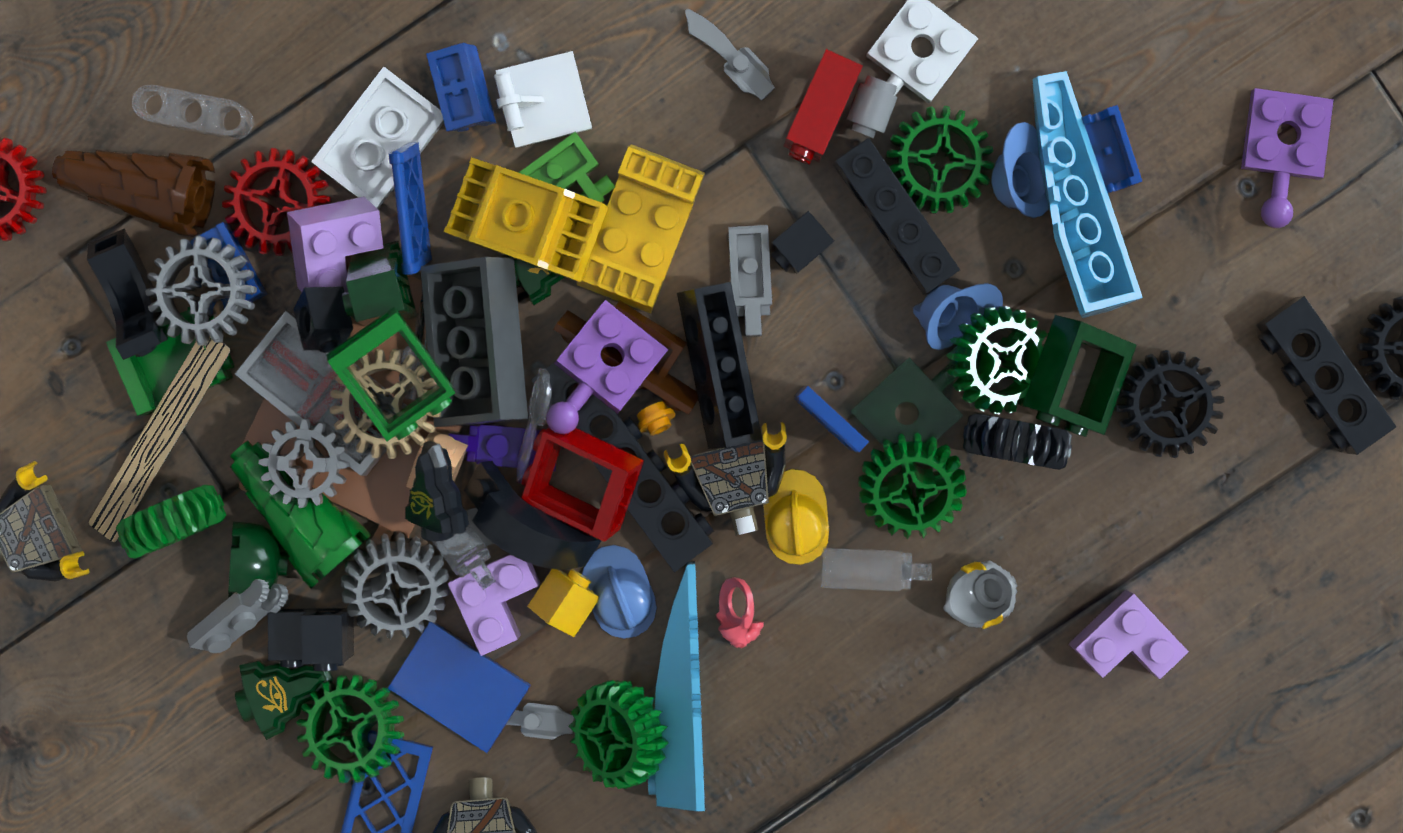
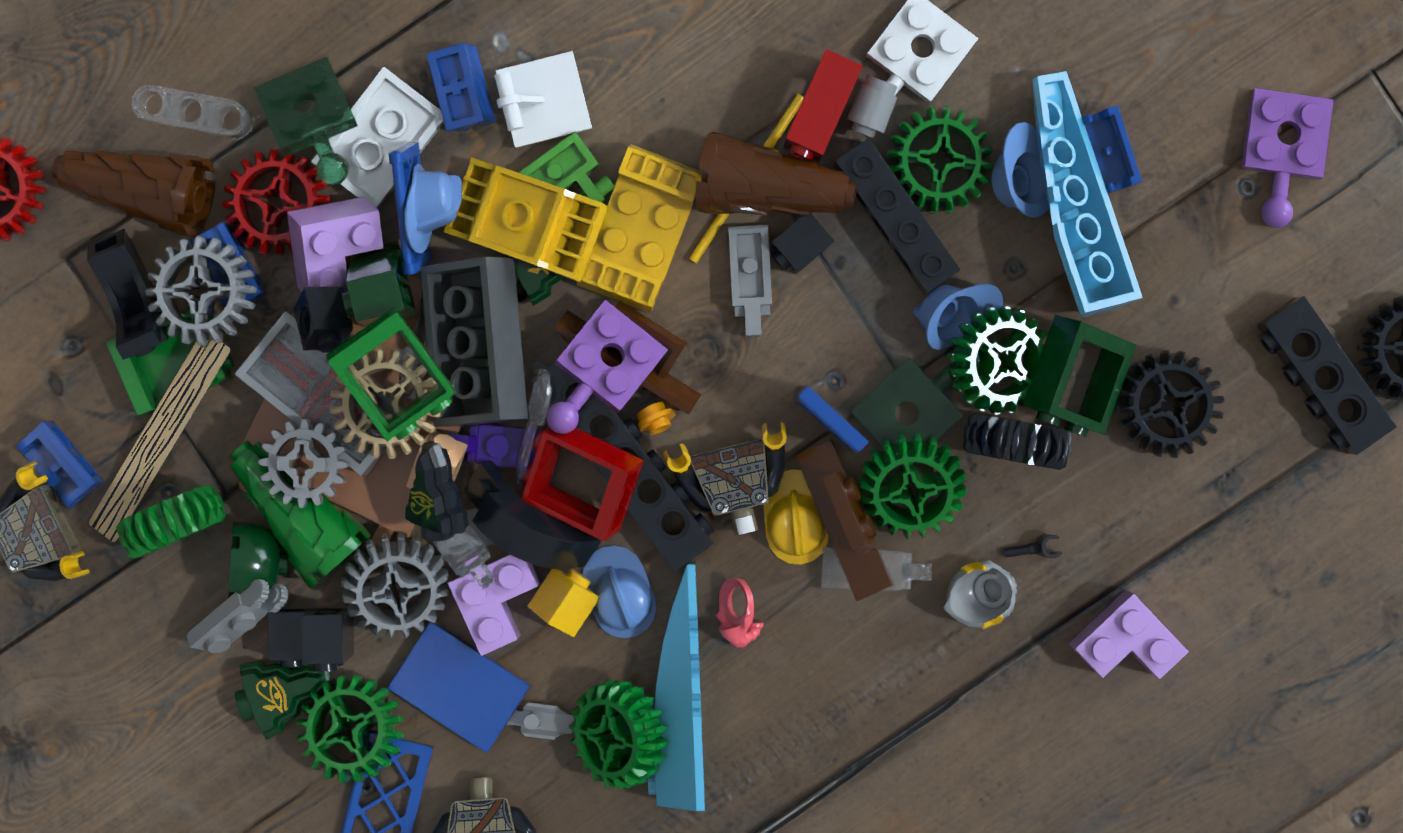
(61, 462): none -> blue hinge
(301, 130): none -> clear green plate
(430, 205): none -> medium blue piece
(719, 366): black brick -> none
(741, 66): light grey piece -> none
(763, 181): none -> reddish brown cone
(770, 142): none -> yellow axle
(844, 520): none -> reddish brown bracket
(1033, 548): none -> black hand

